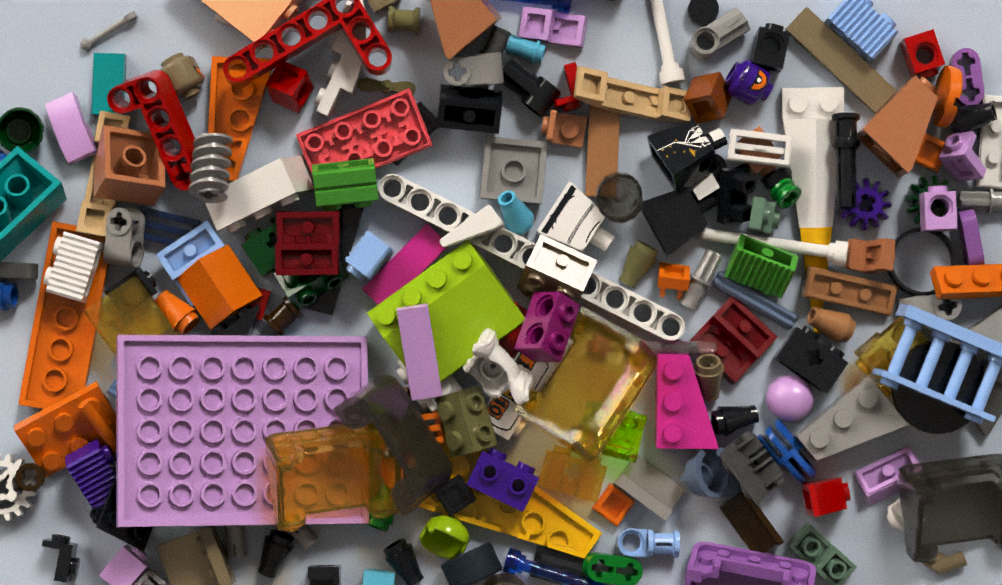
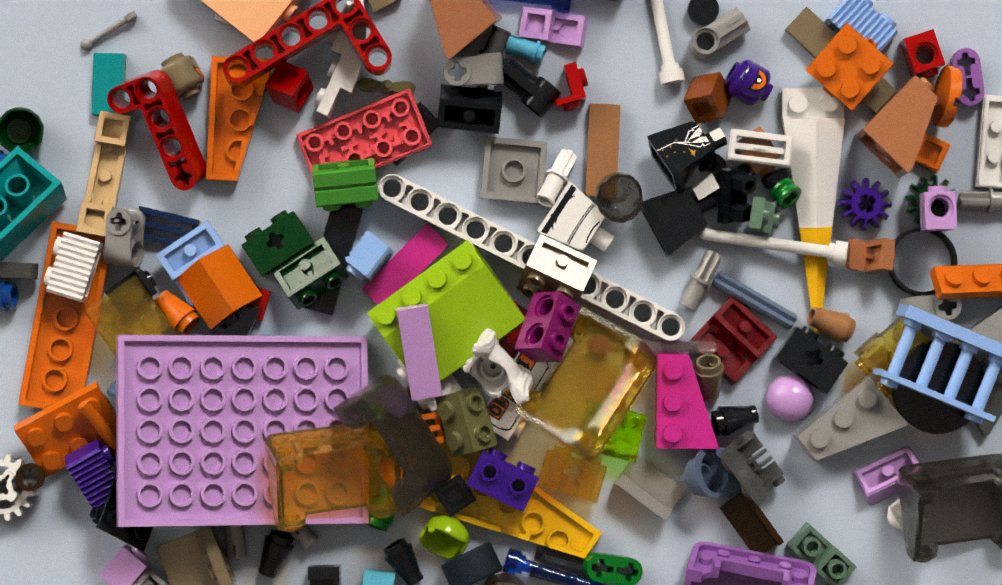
(67, 561): black bracket -> none
(70, 128): lavender slope -> none
(128, 167): nougat slope -> none
(209, 167): light grey piece -> none
(261, 191): white wedge -> none
(283, 316): dark brown bush -> none
(307, 243): dark red slope -> none
(403, 20): olive bush -> none
(479, 224): white slope -> none
(515, 213): medium azure cone -> none
(556, 178): none -> white axle
(564, 129): nougat bracket -> none
(613, 504): orange tile -> none
(630, 98): tan slope -> none
(638, 262): olive cone -> none
(648, 541): light blue connector -> none
(673, 277): orange tile -> none
(761, 266): bright green brick -> none
(775, 61): black brick -> none
(787, 452): blue arm -> none
(825, 496): red slope -> none
(846, 146): black pin -> none
(849, 66): none -> orange plate
(849, 291): medium nougat tile -> none
(944, 564): dark tan arm -> none
(960, 158): lavender bracket -> none
(970, 237): medium lavender beam -> none
(973, 117): black cone -> none

